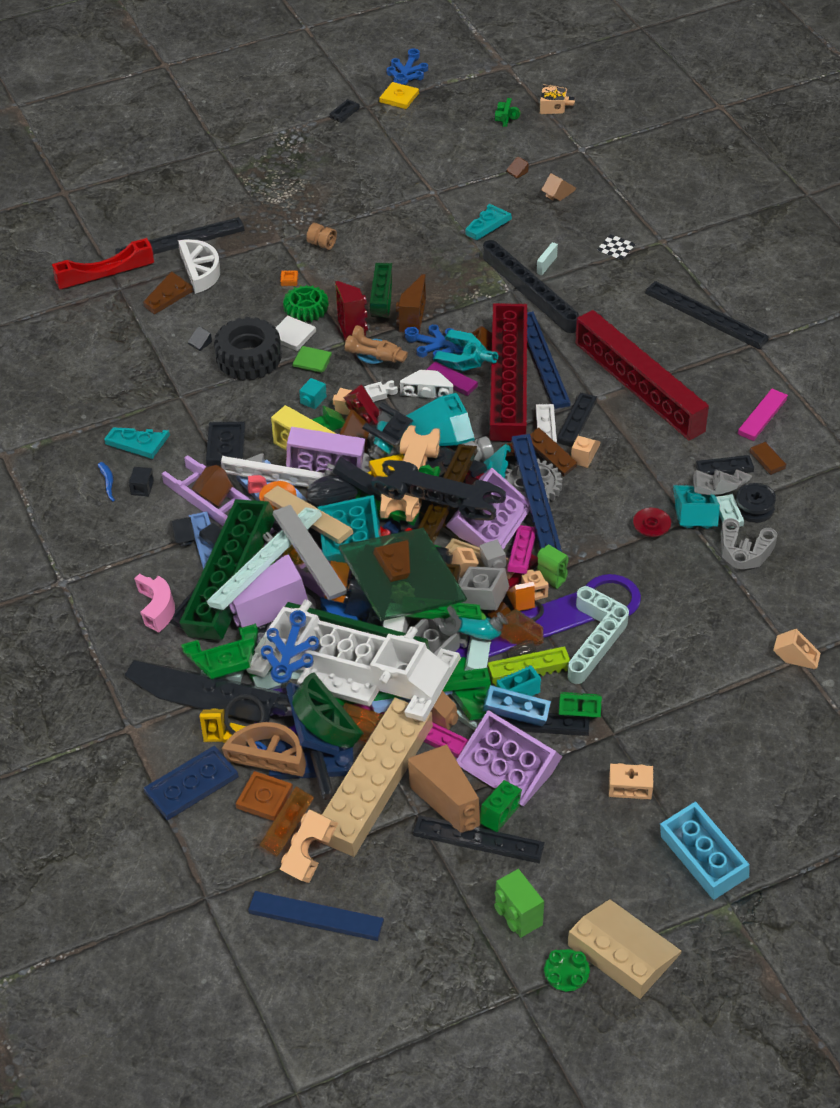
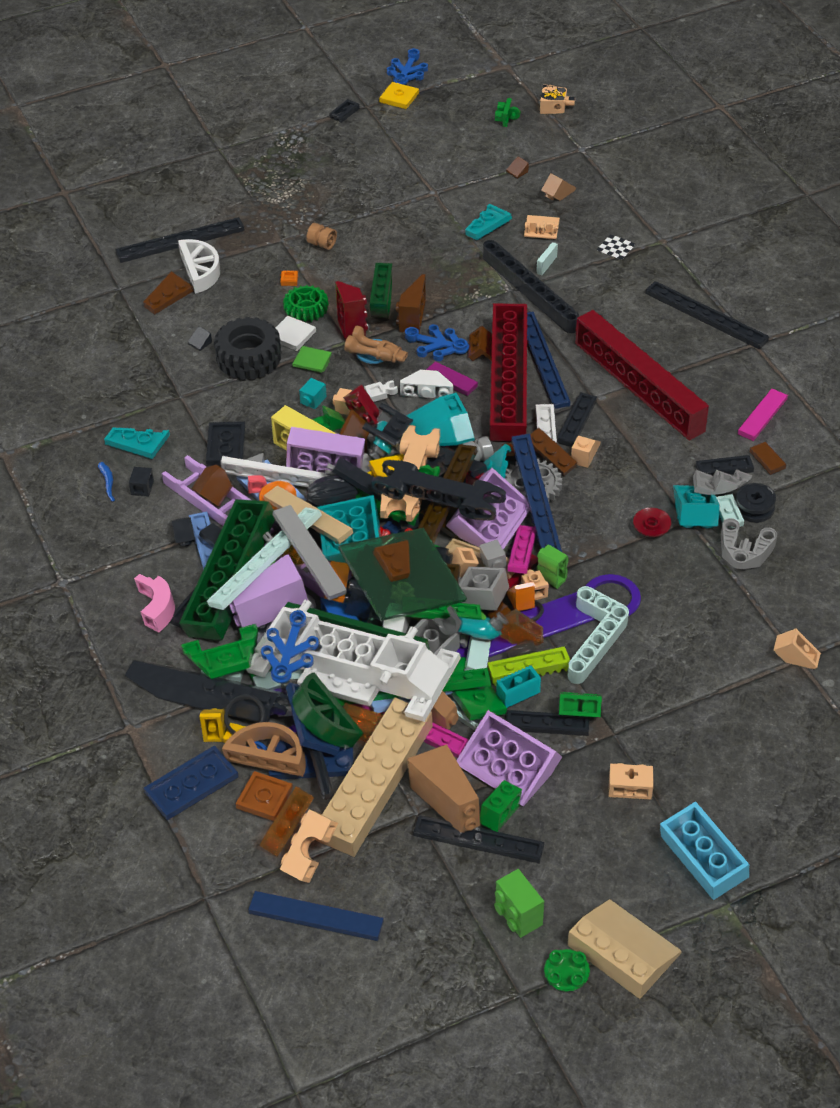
(135, 255): red arch -> none
(472, 356): teal piece -> none
(516, 706): dark azure brick -> none
(541, 227): none -> light nougat hinge

